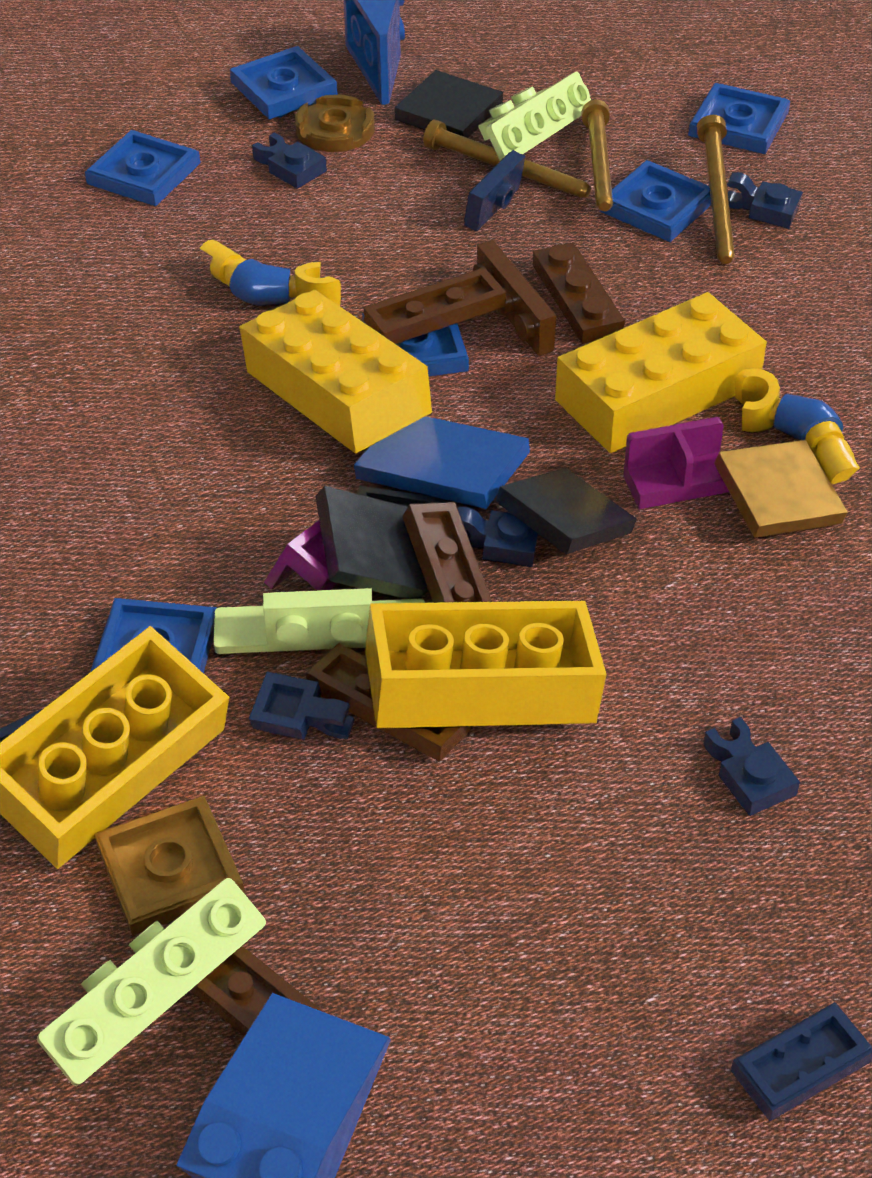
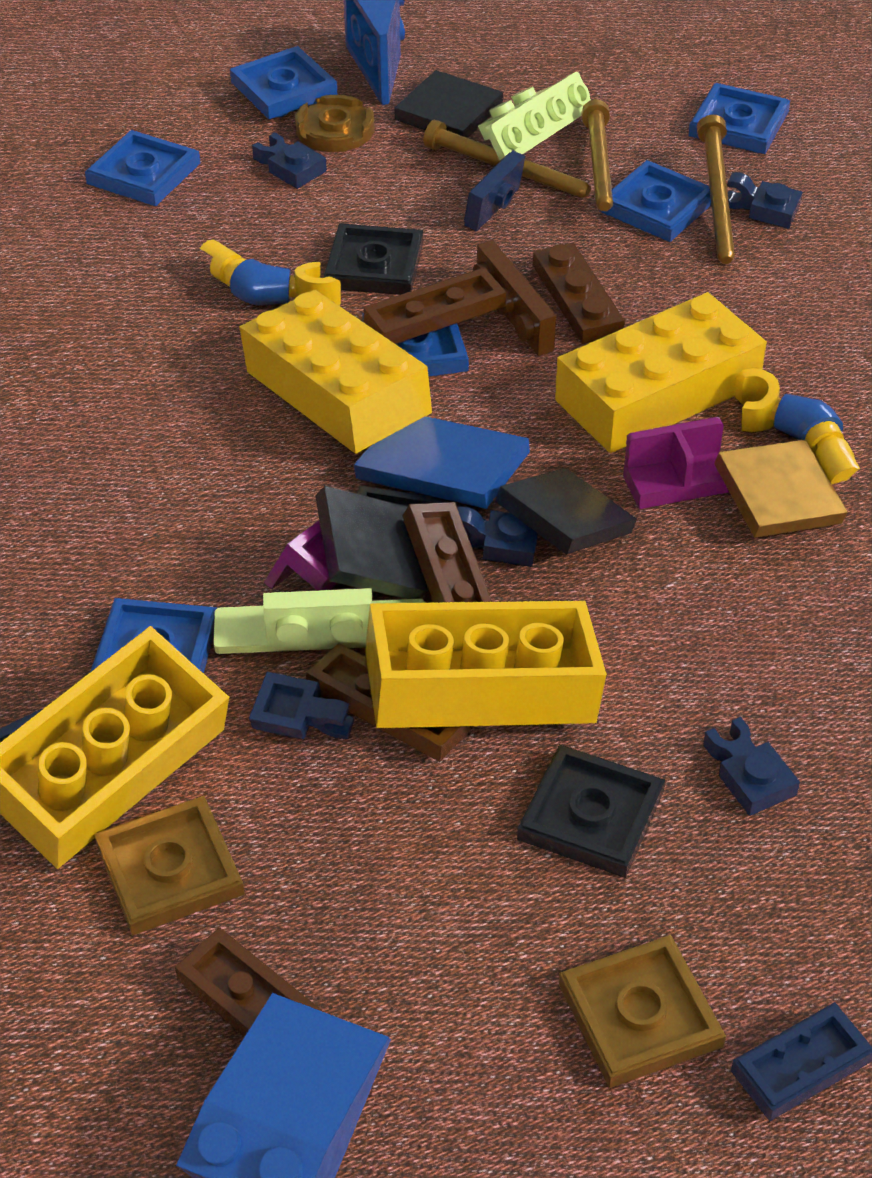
(159, 973): yellowish green bracket -> none
(375, 258): none -> black tile
(591, 810): none -> black tile
(641, 1011): none -> pearl gold tile

